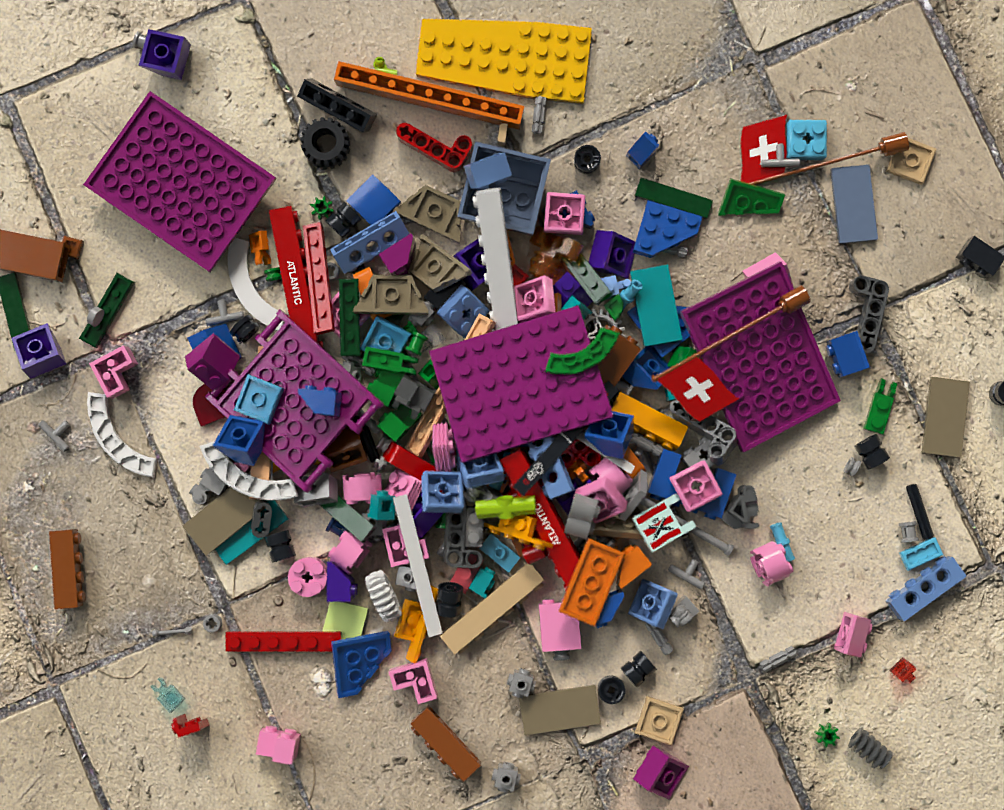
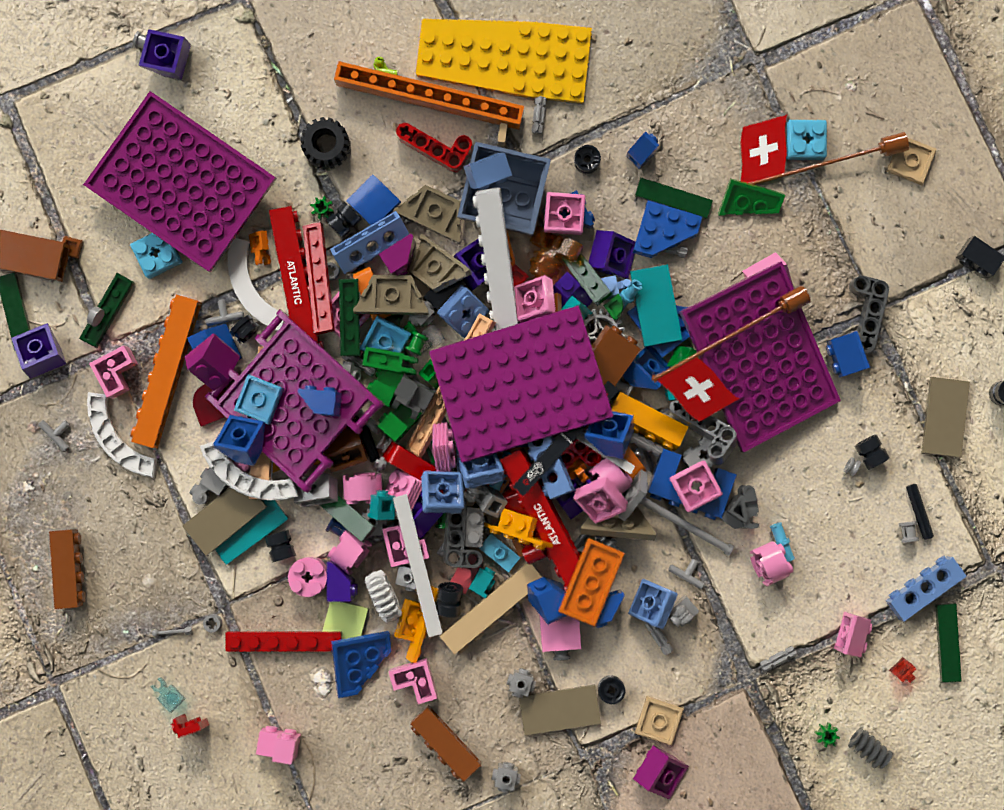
(150, 265): none -> medium azure brick
(166, 371): none -> orange brick
(256, 518): dark grey beam -> none
(273, 274): green bush -> none
(337, 105): black brick -> none
(505, 507): lime piece -> none
(546, 598): none -> blue slope
(581, 516): light grey brick -> none
(585, 359): green tile -> none
(632, 565): orange slope -> none
(638, 668): black wheel -> none
(659, 524): flag -> none
(780, 161): light grey piece -> none
(854, 204): sand blue tile -> none
(880, 408): green hinge -> none
(921, 553): medium azure plate -> none
(948, 642): none -> dark green tile

